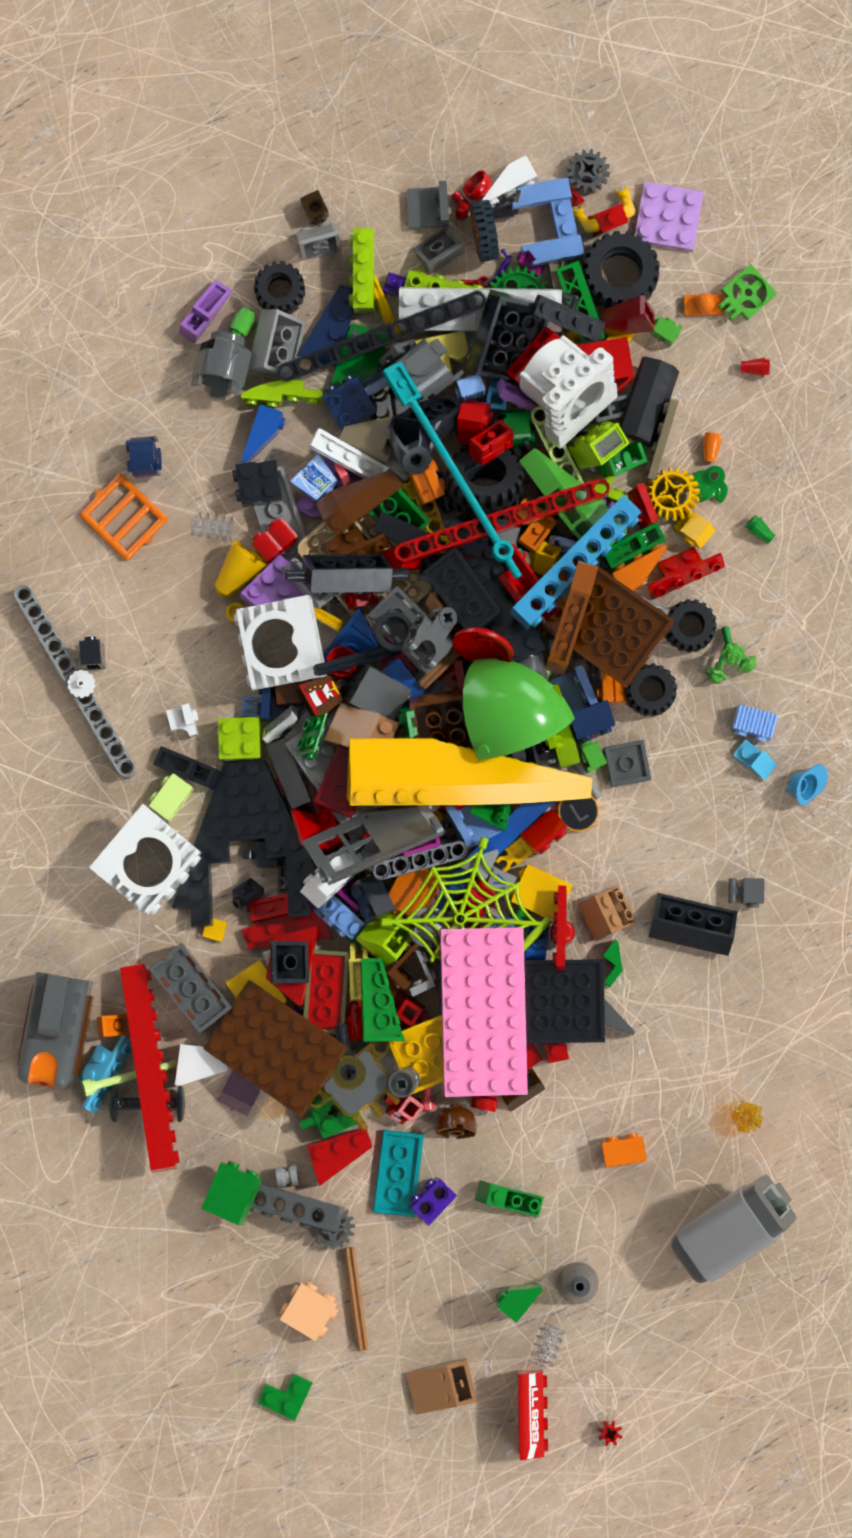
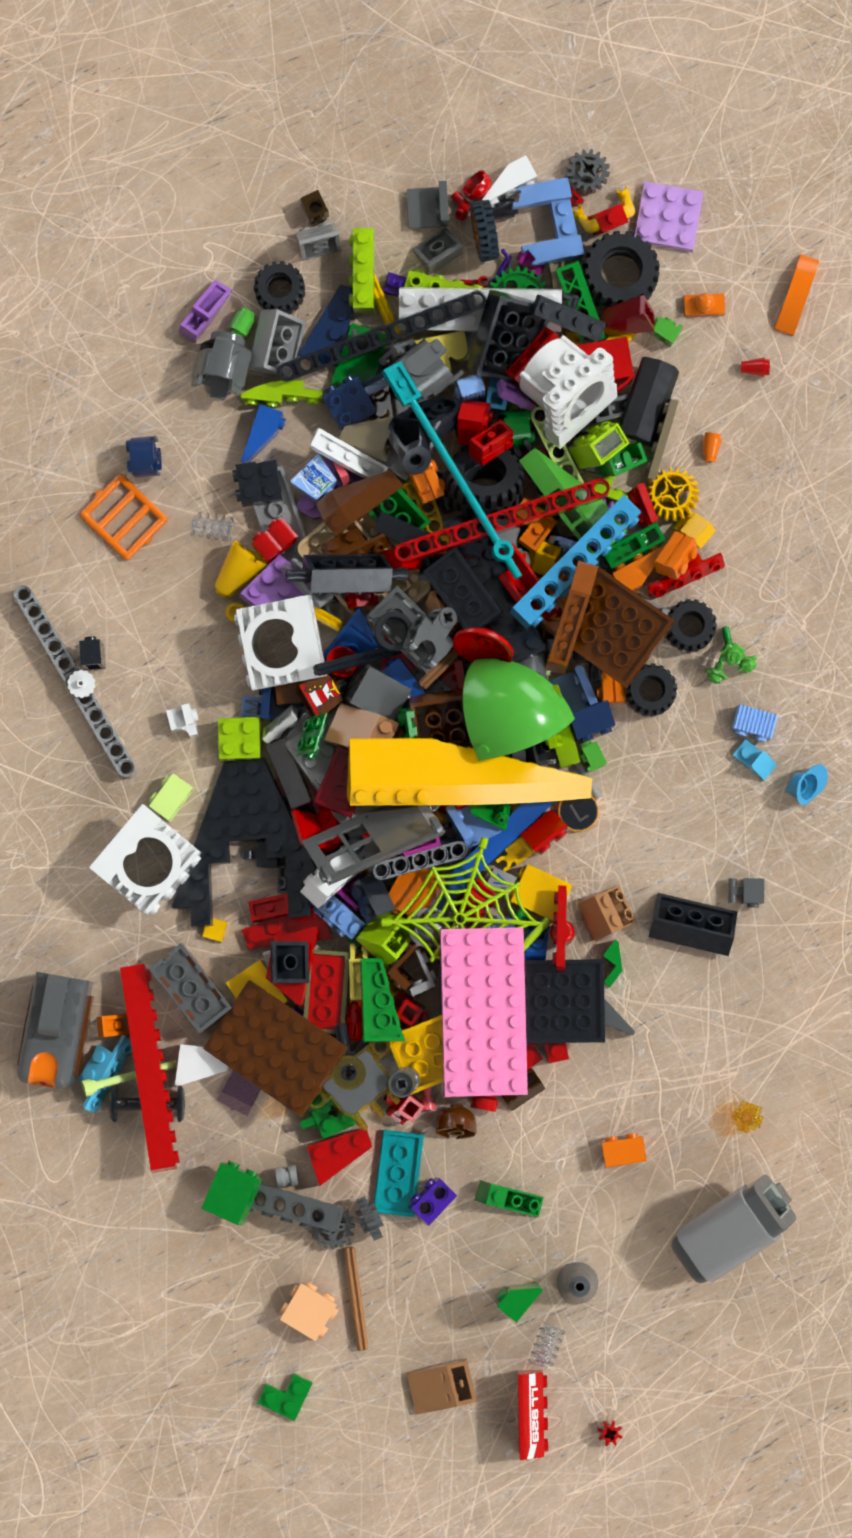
(187, 768): black slope -> none
(246, 894): black bracket -> none
(369, 1218): none -> dark grey gear
(489, 857): light grey slope -> none
(627, 763): dark grey plate -> none
(676, 555): none -> orange brick
(709, 486): green plate -> none
(735, 304): bright green piece -> none
(758, 528): green cone -> none
(797, 295): none -> orange slope

